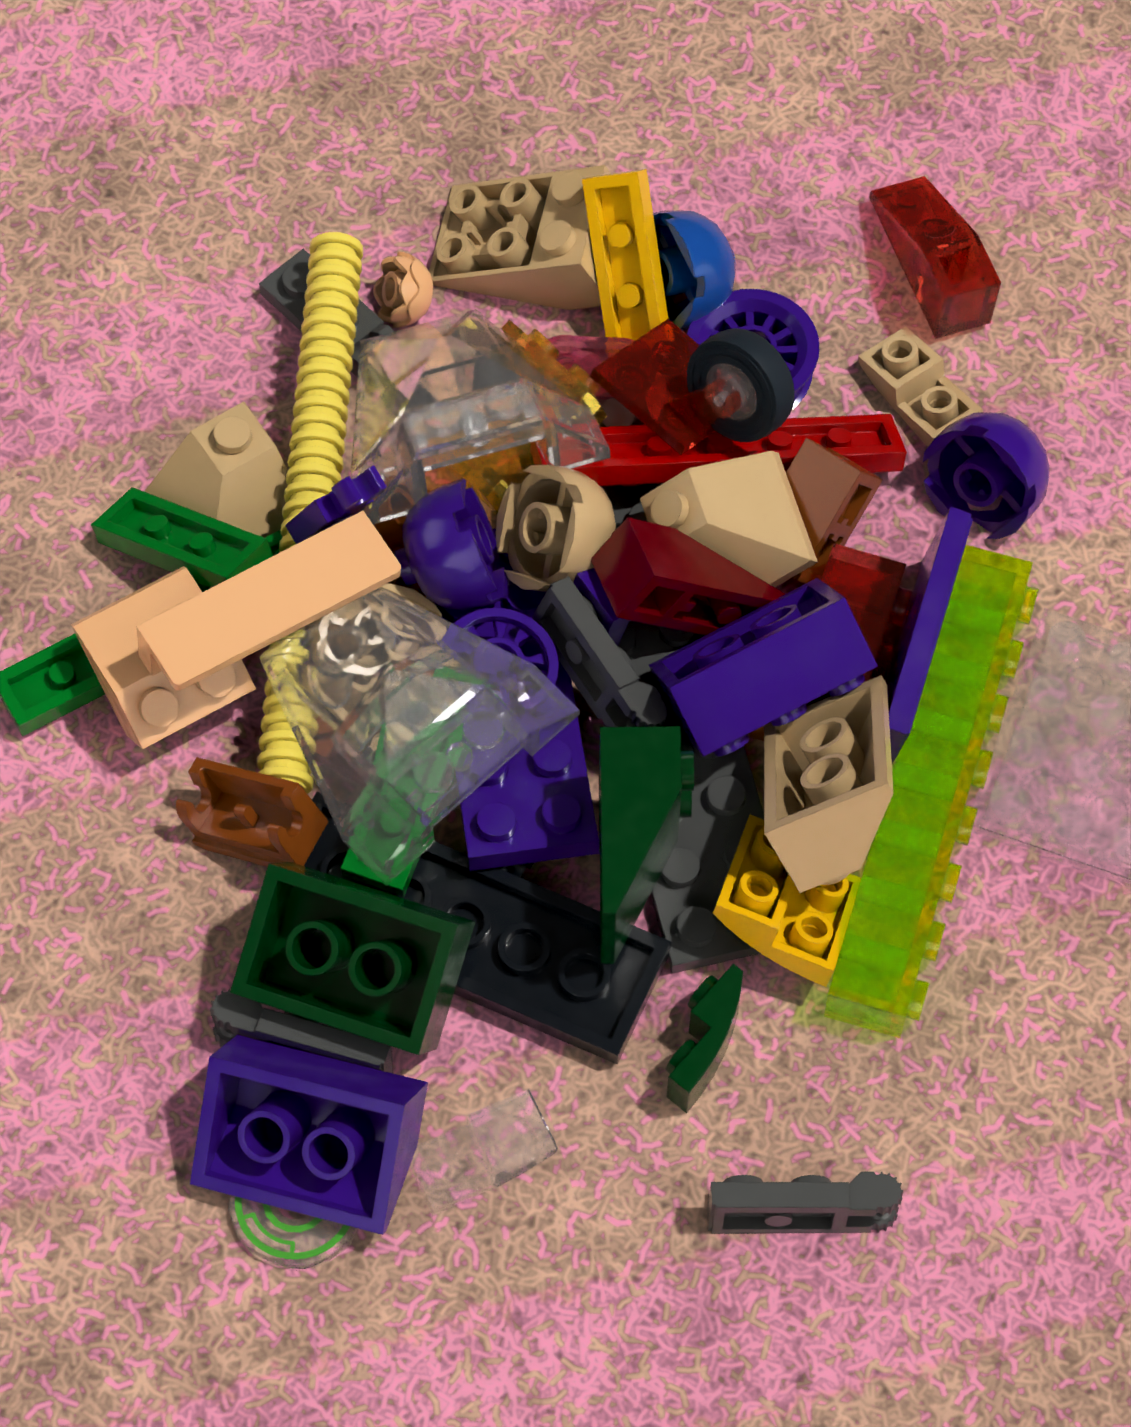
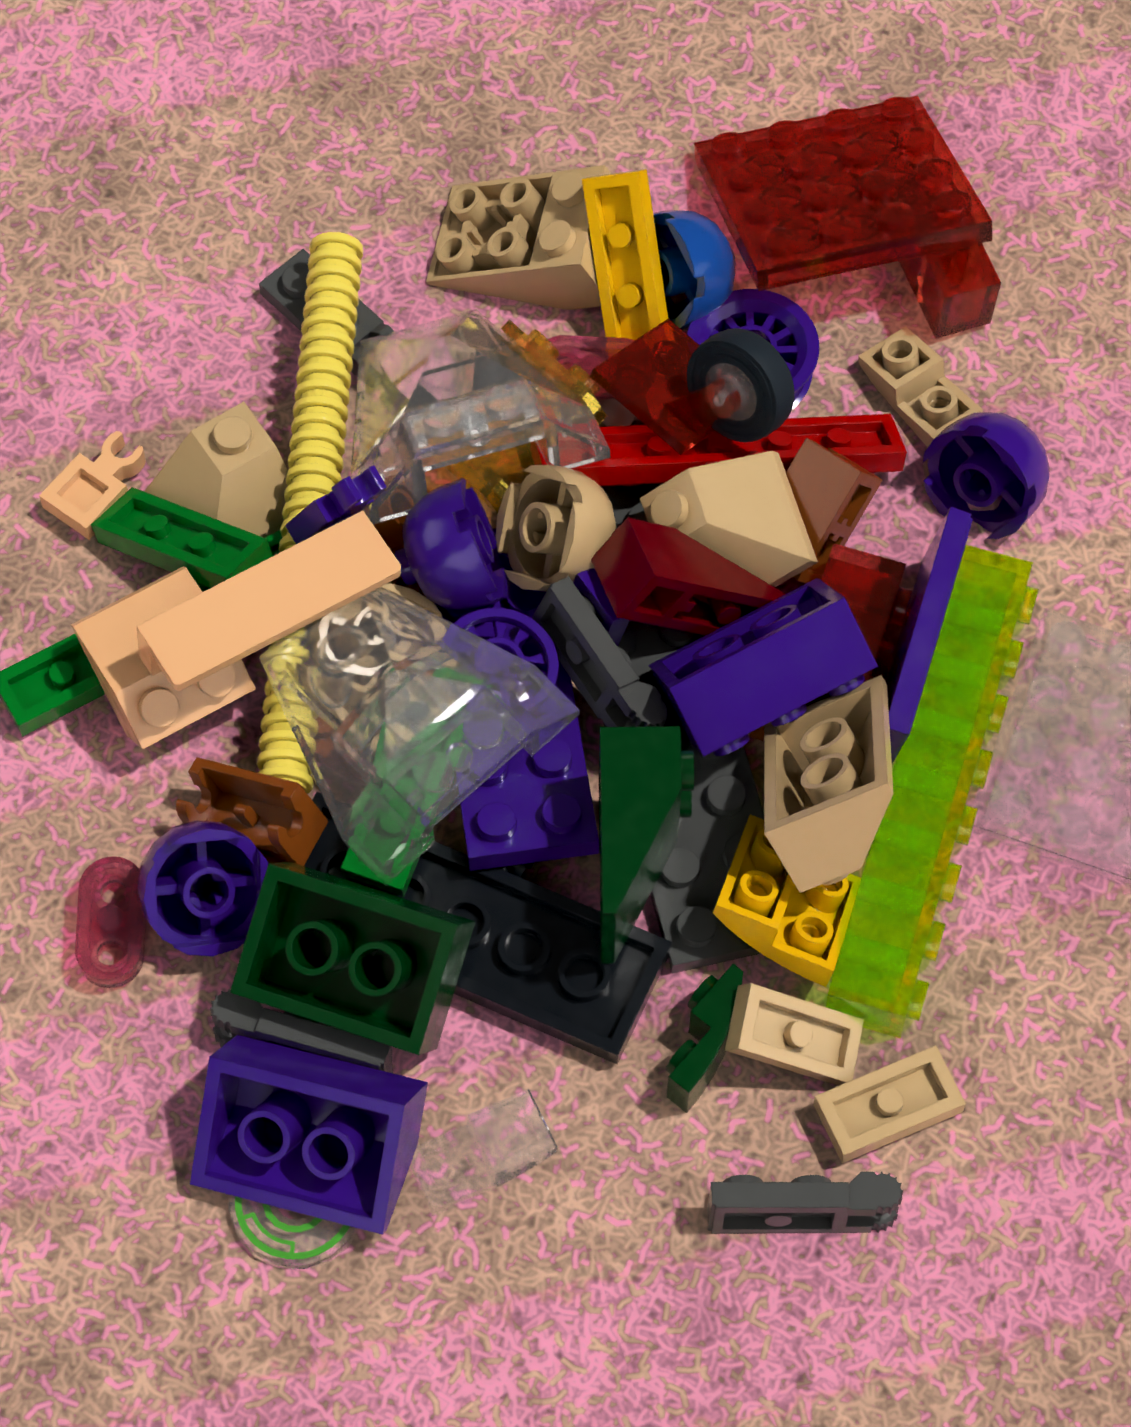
(89, 487): none -> light nougat plate
(110, 925): none -> clear pink plate
(201, 887): none -> dark purple cylinder
(403, 290): light nougat plate -> none
(794, 1034): none -> tan plate
(841, 192): none -> clear red plate
(889, 1104): none -> tan plate

